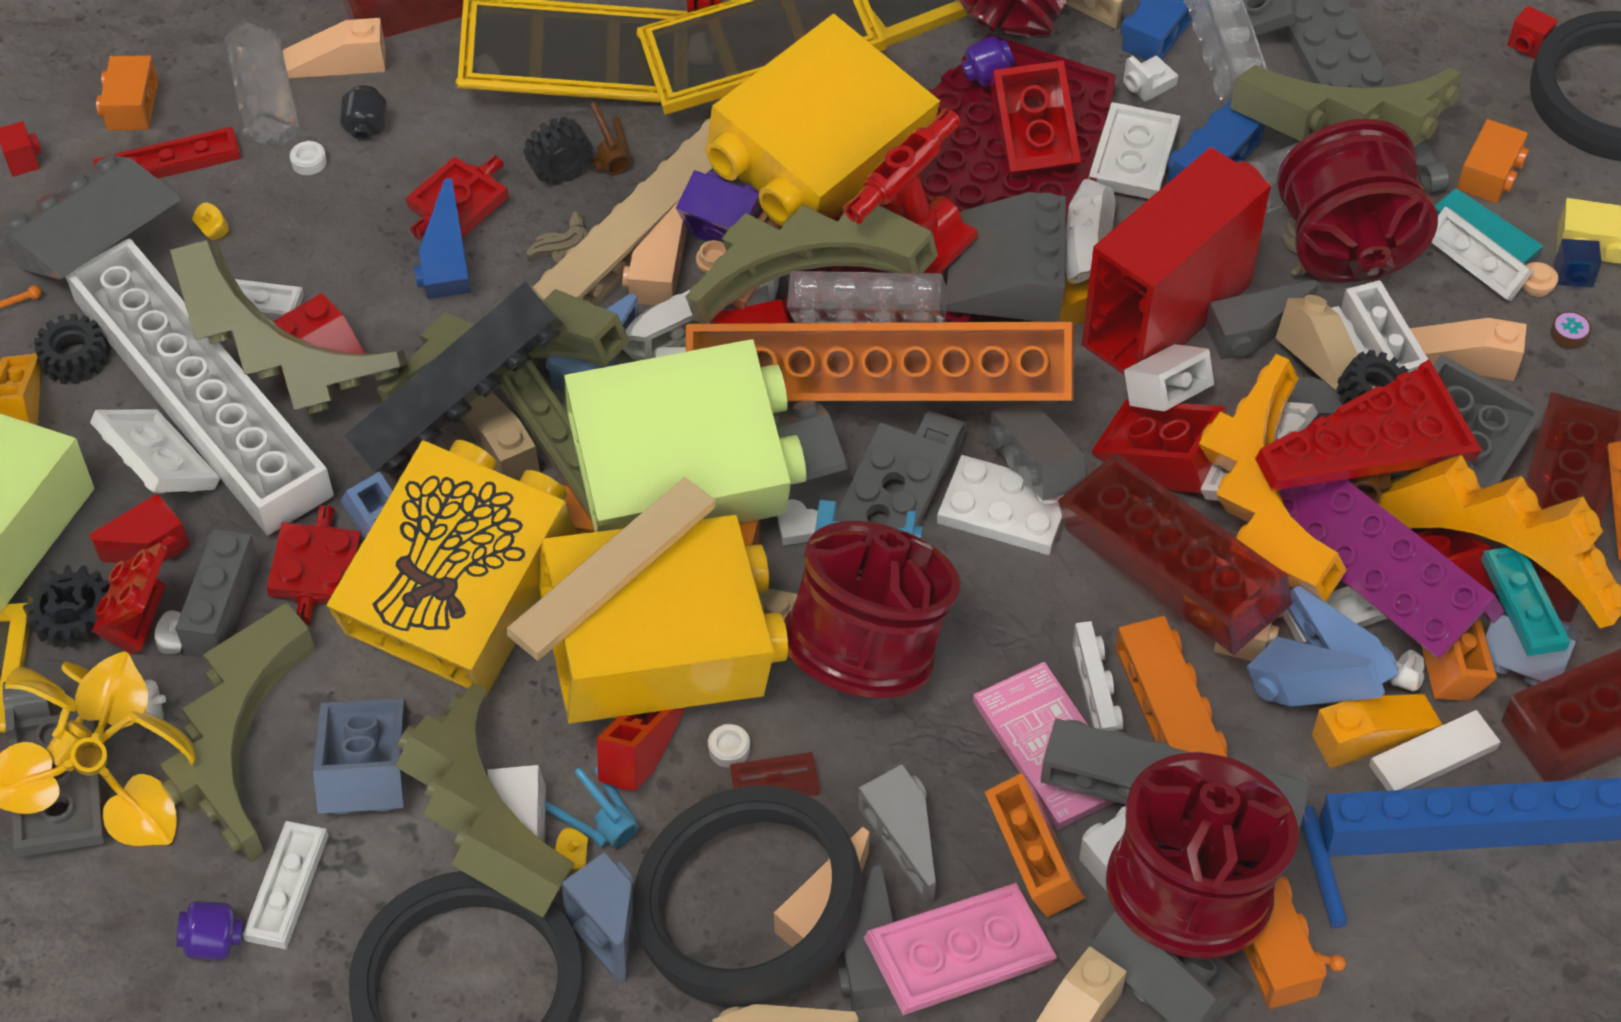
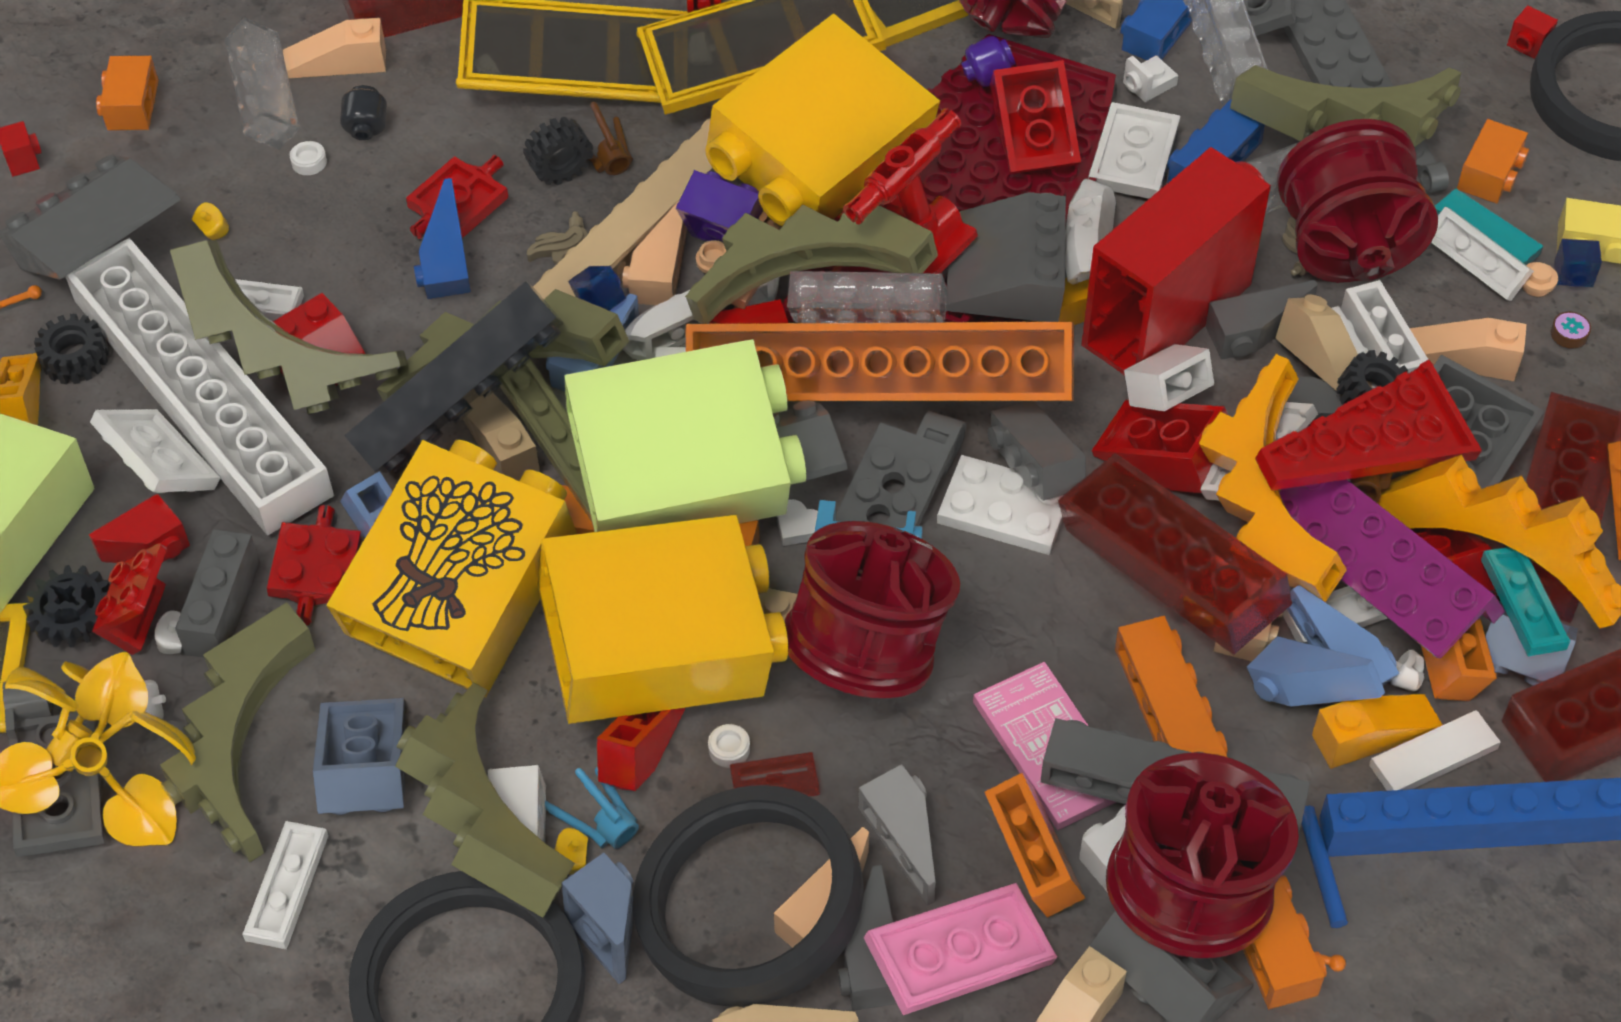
(185, 153): red tile -> none
(208, 930): dark purple head -> none
(598, 286): none -> clear blue plate
(610, 568): tan tile -> none
(1096, 682): white plate -> none

